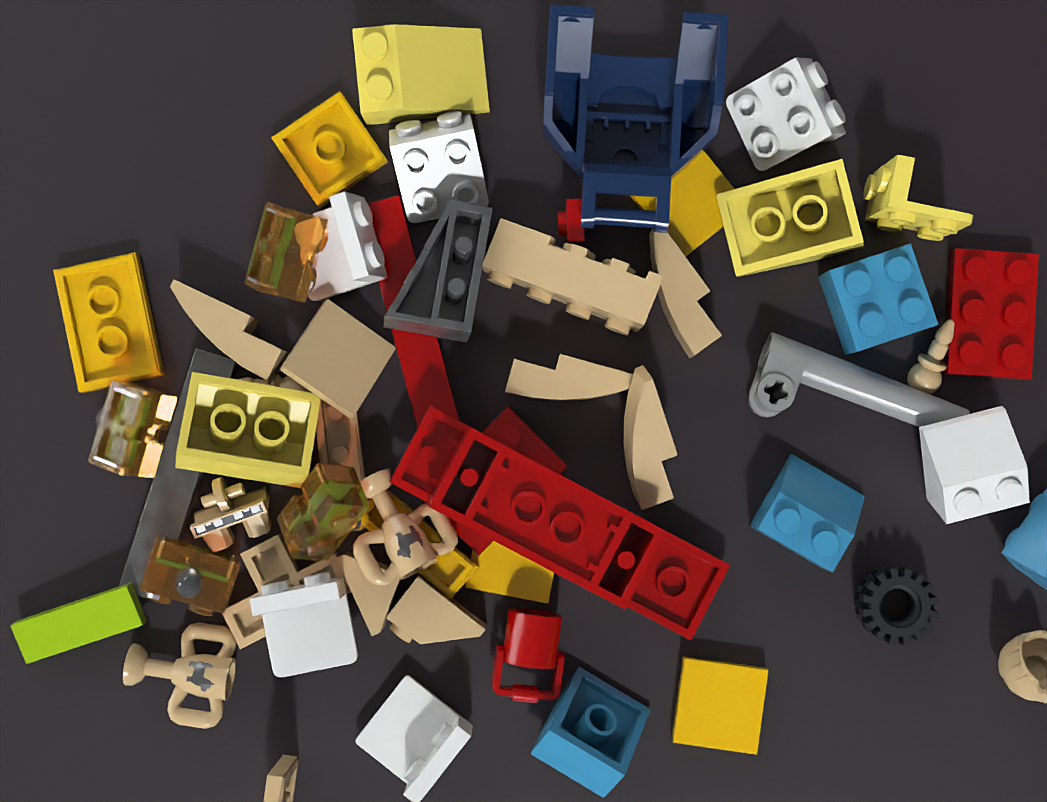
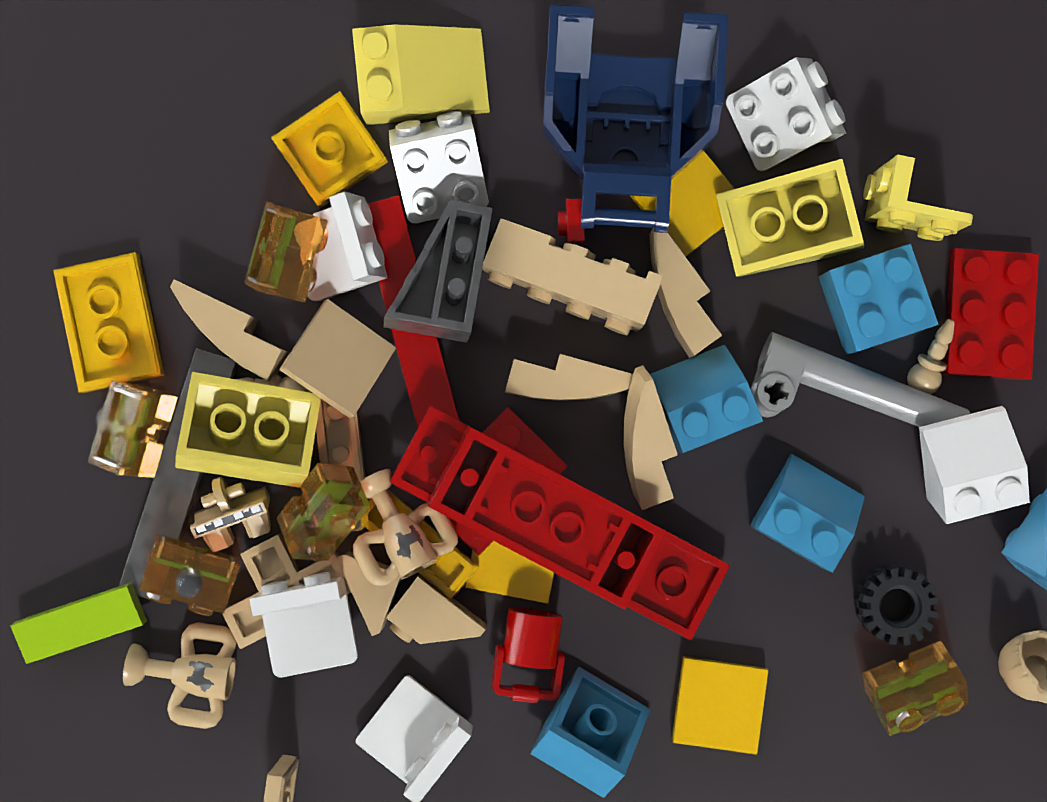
(705, 399): none -> dark azure slope
(916, 689): none -> clear orange piece

